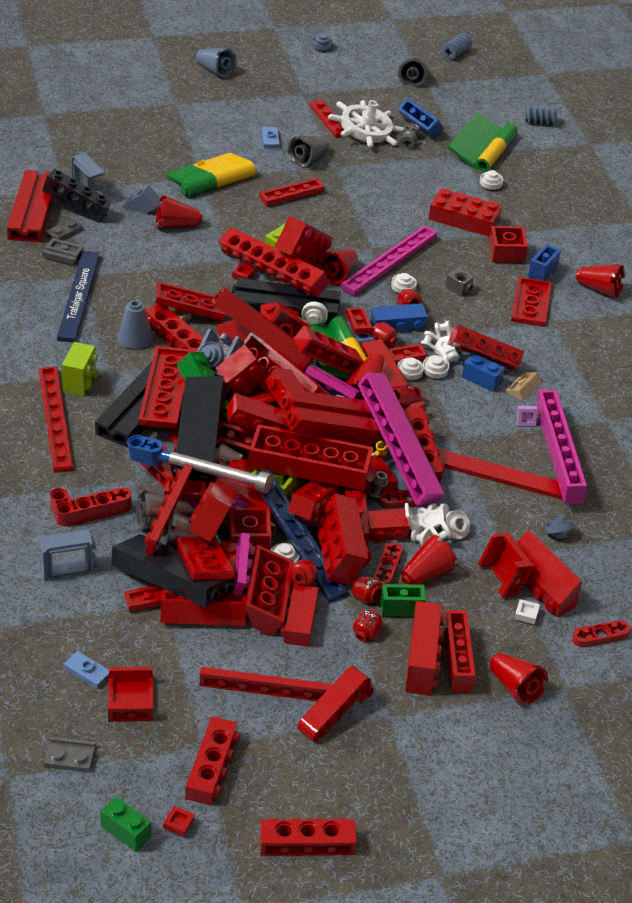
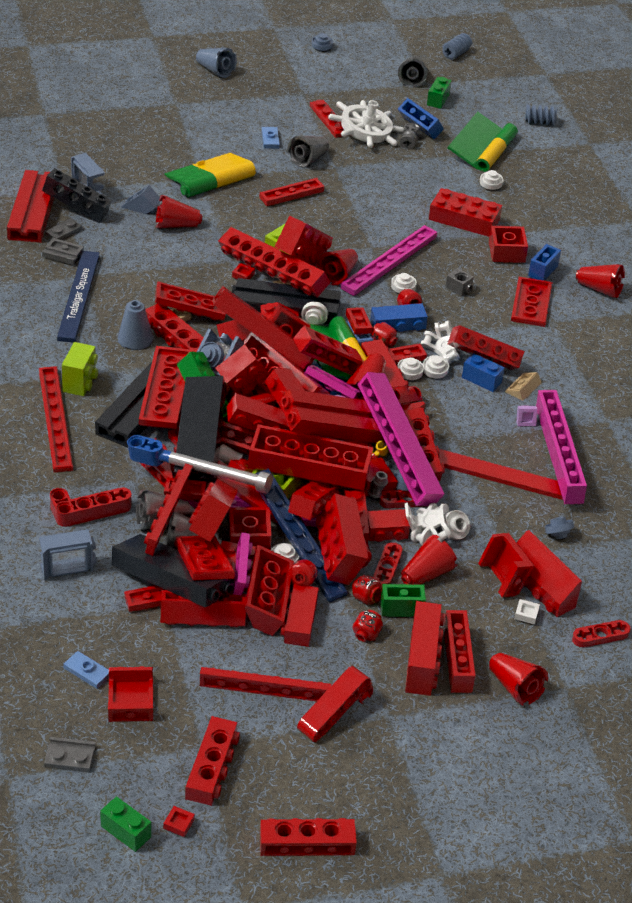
(439, 92): none -> green brick

